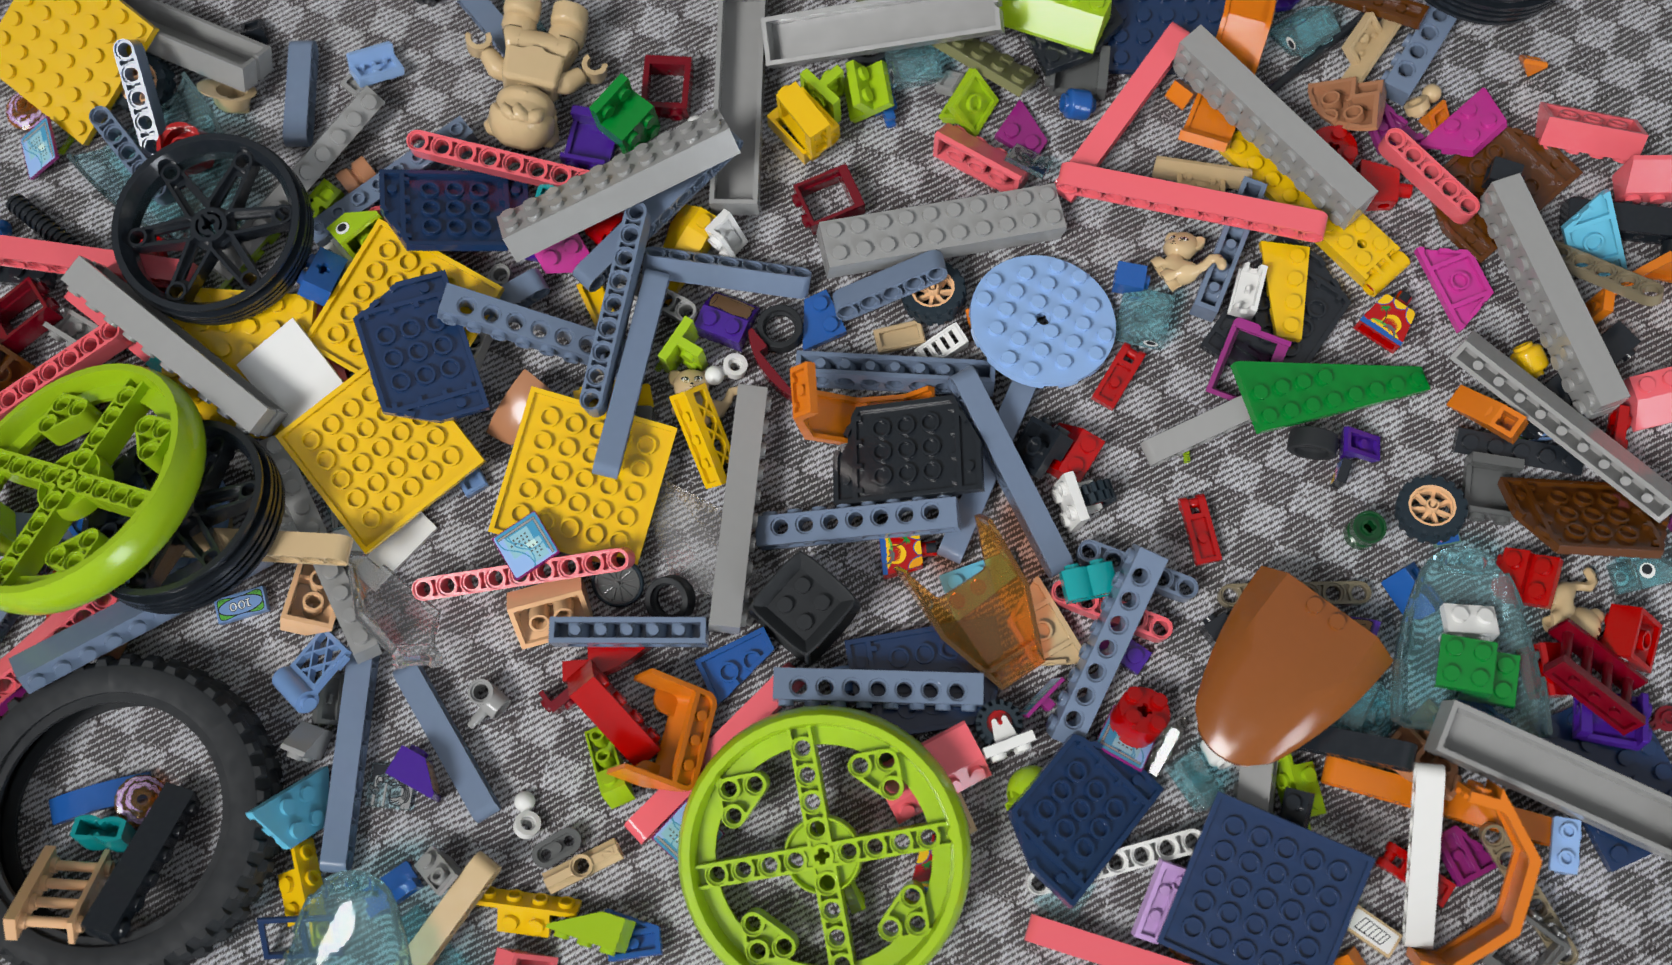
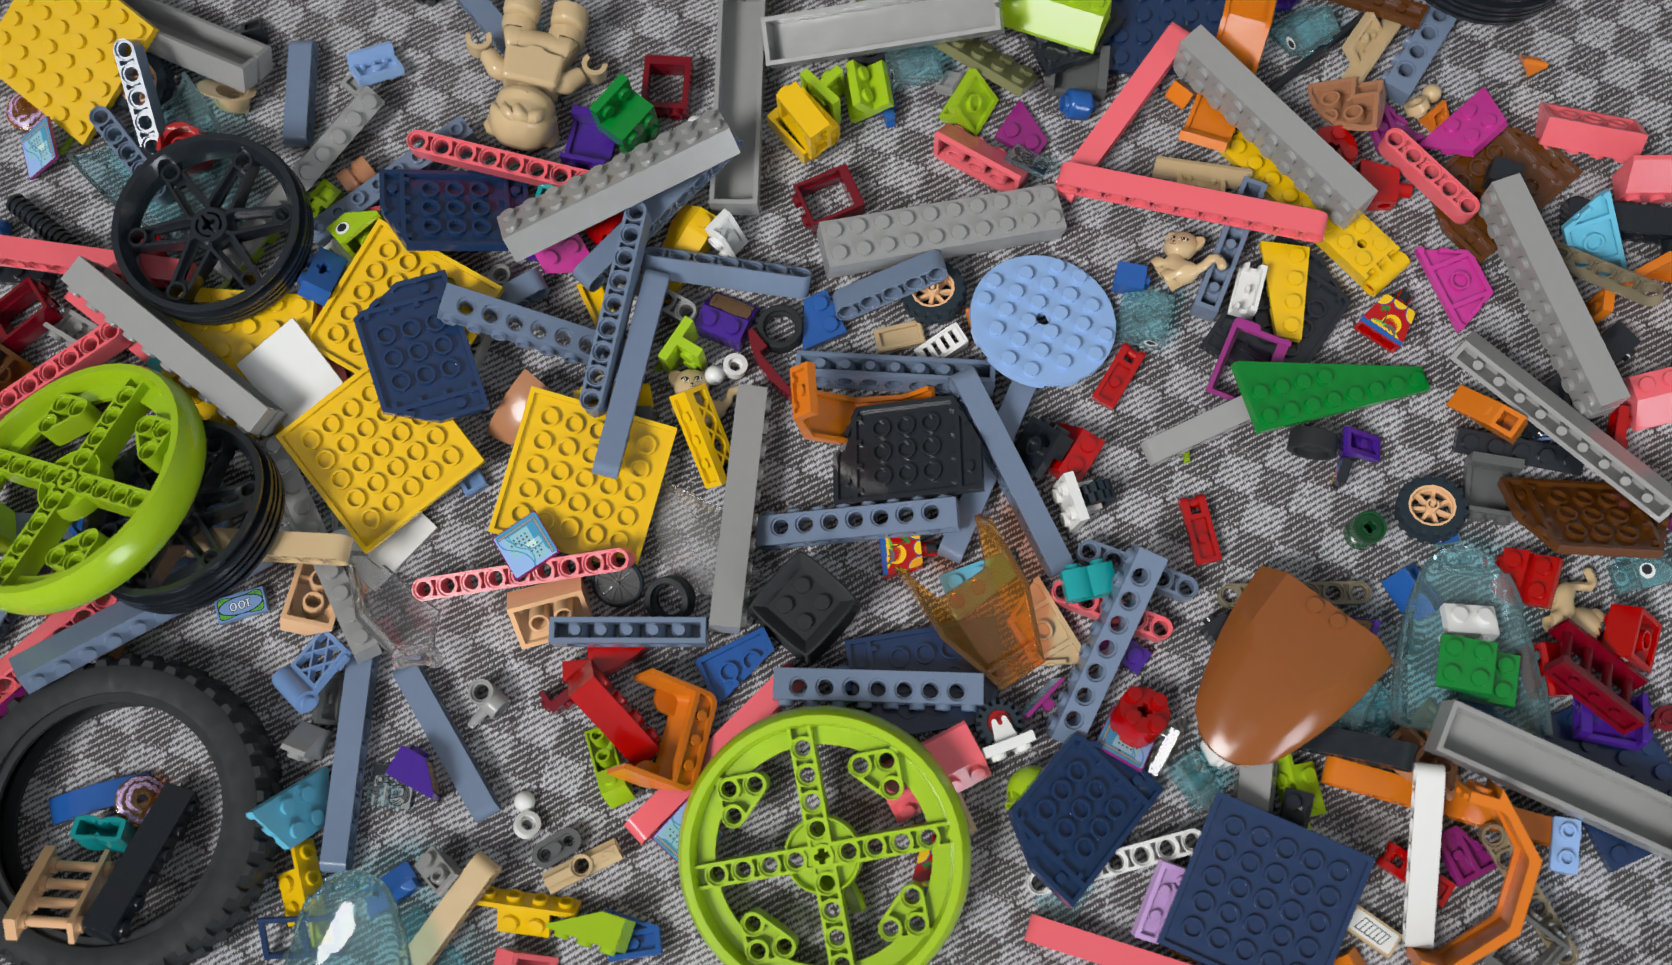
(1530, 358): yellow head -> none

